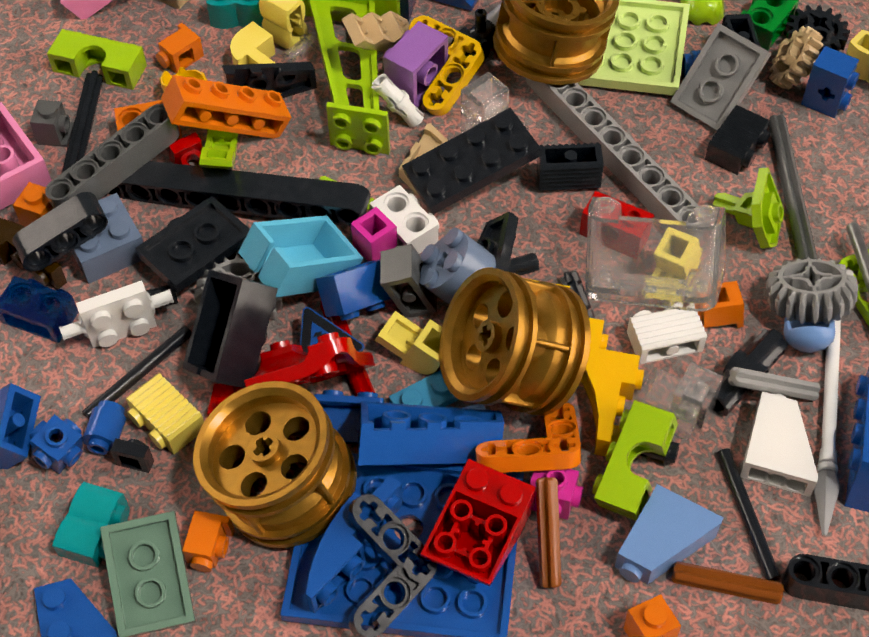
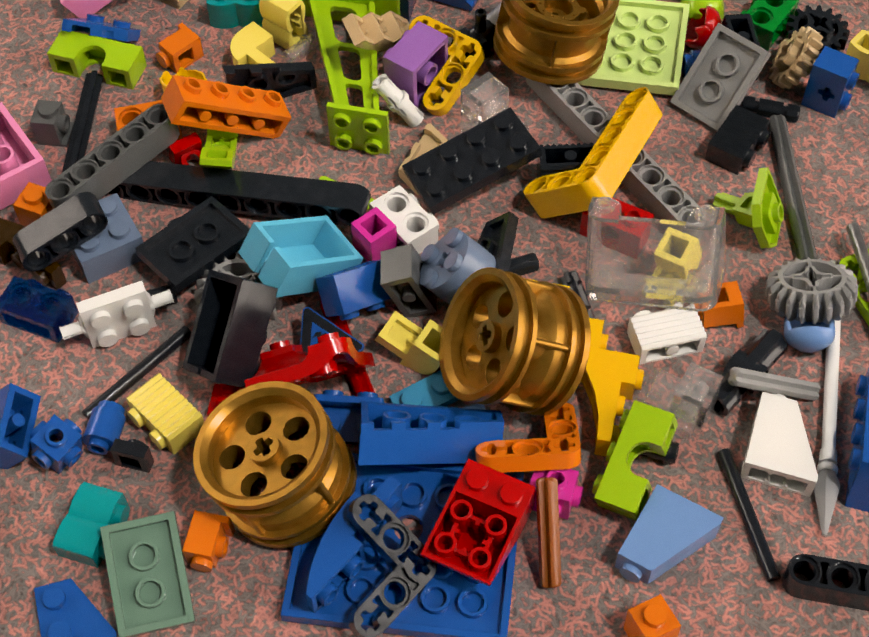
(96, 26): none -> blue wing
(604, 165): none -> yellow beam
(700, 29): none -> red hair
(728, 582): dark orange axle -> none
(770, 107): none -> black axle

